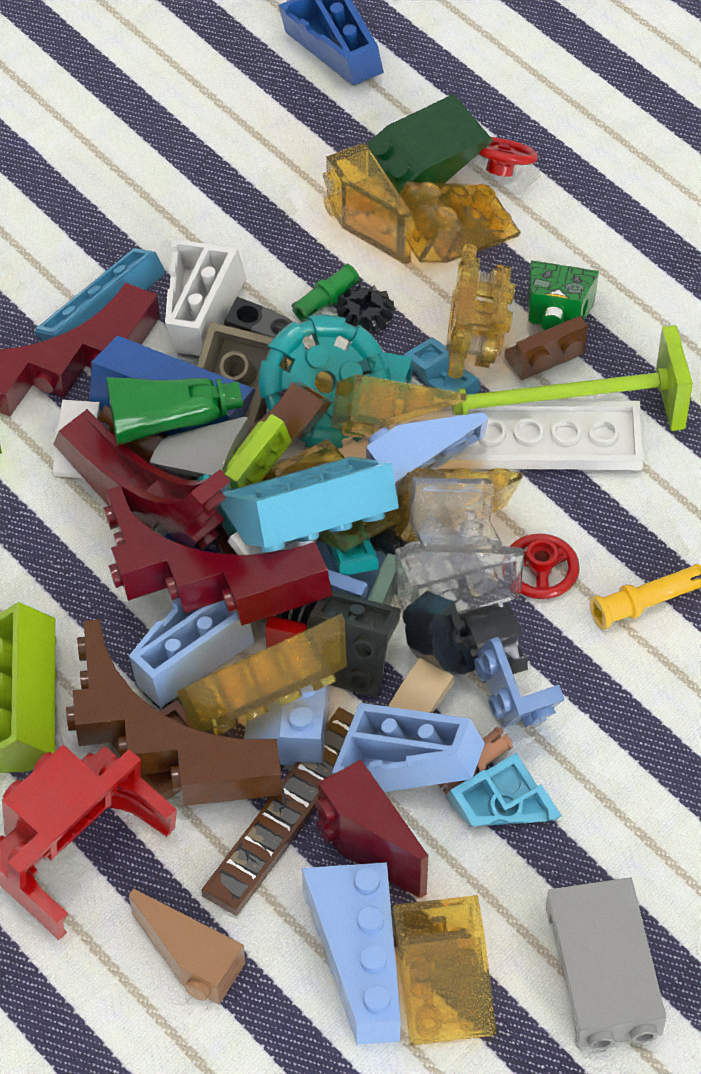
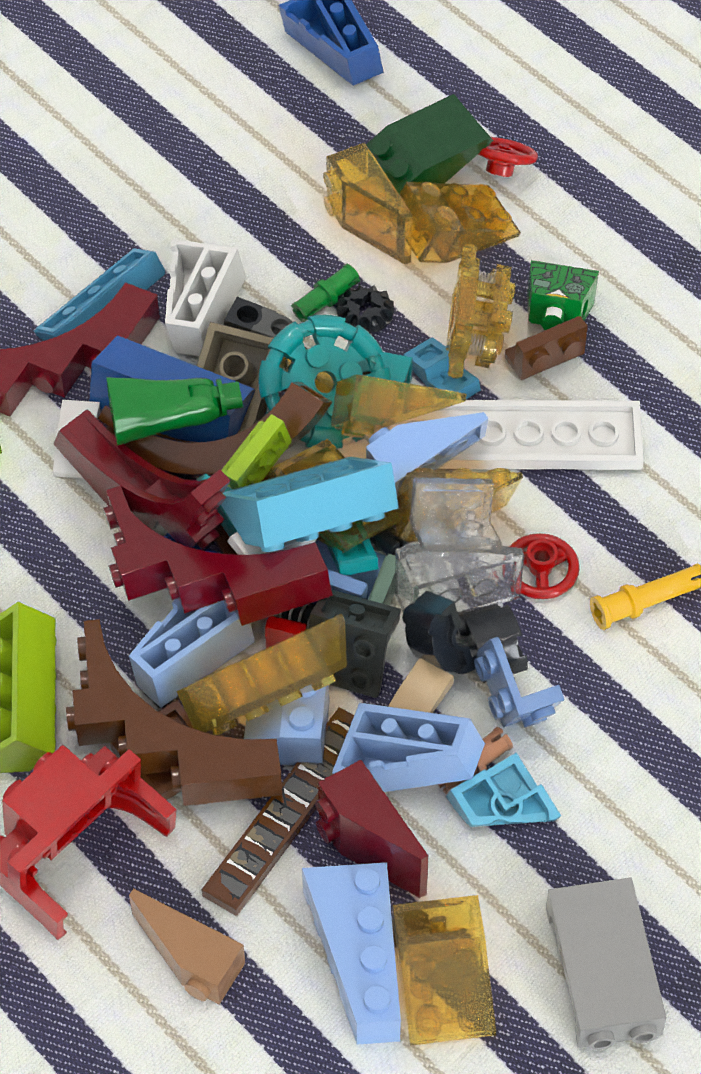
(201, 449): light grey slope -> none
(670, 378): lime tile -> none

